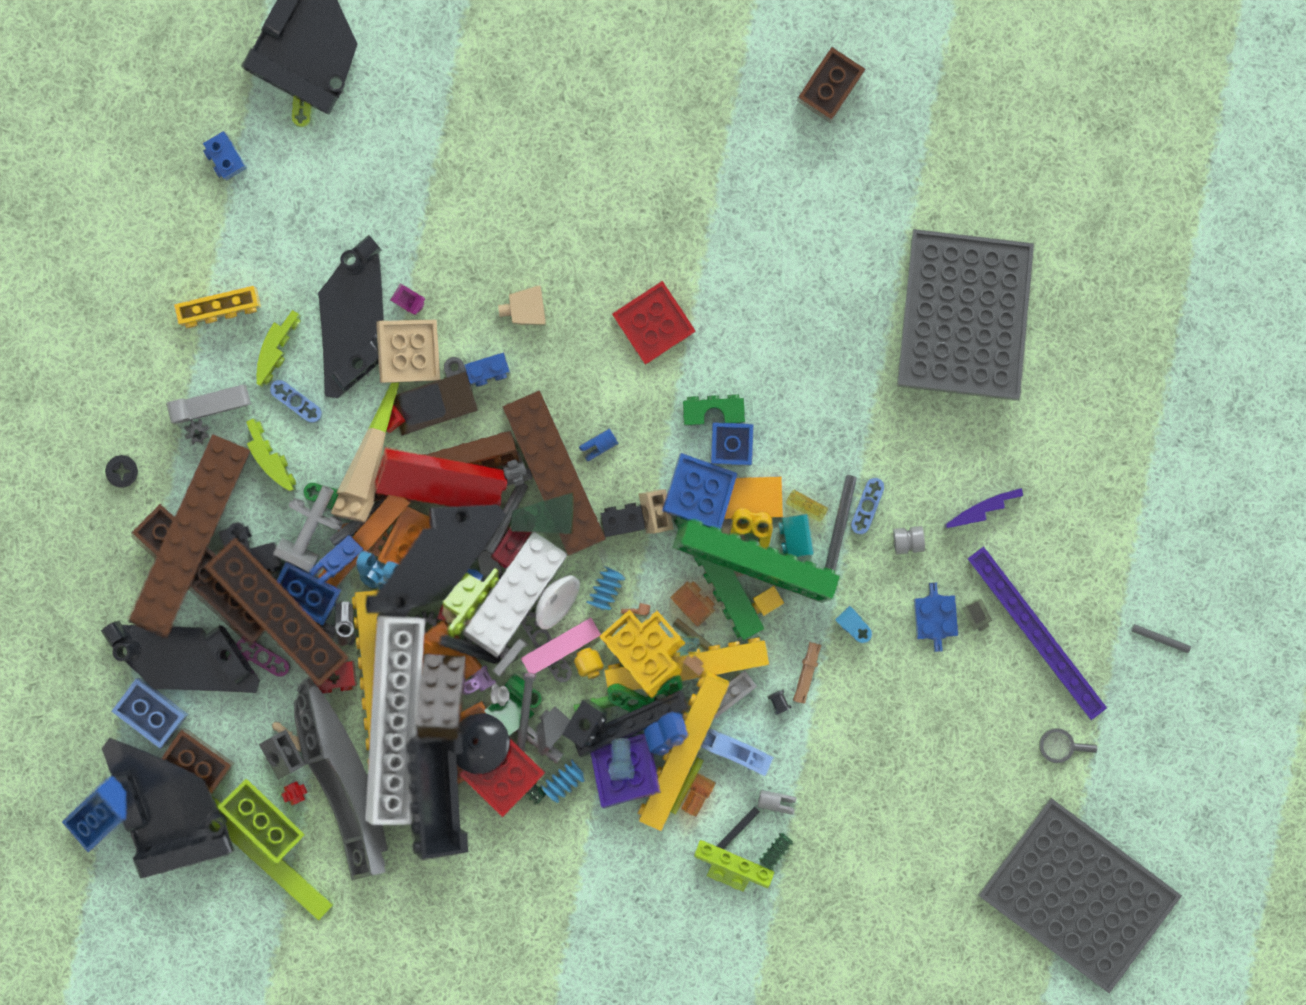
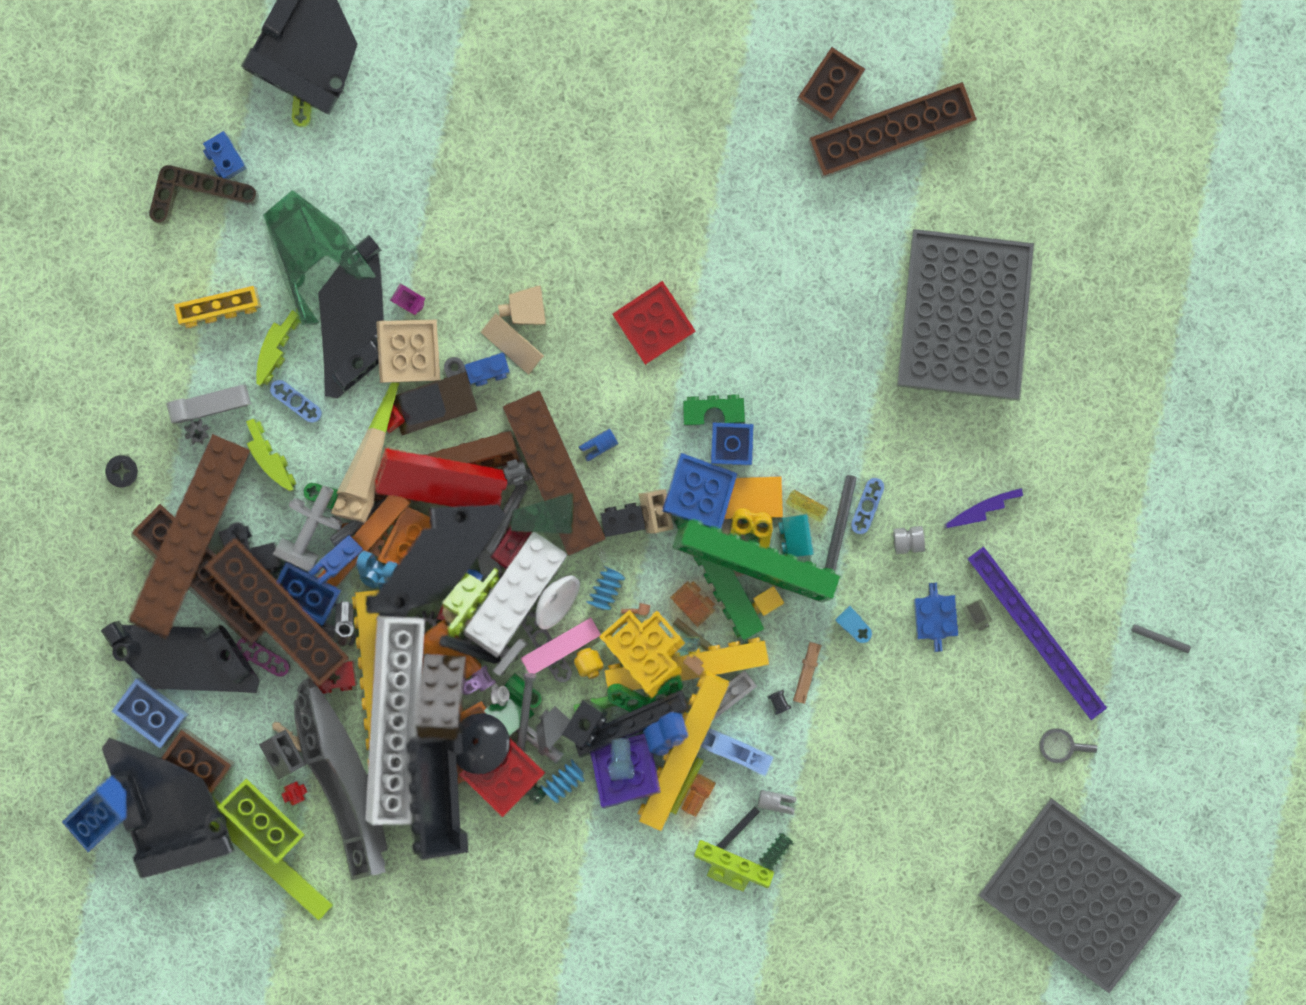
(197, 186): none -> dark brown beam
(302, 238): none -> clear green windscreen
(512, 344): none -> tan piece
(892, 130): none -> reddish brown brick

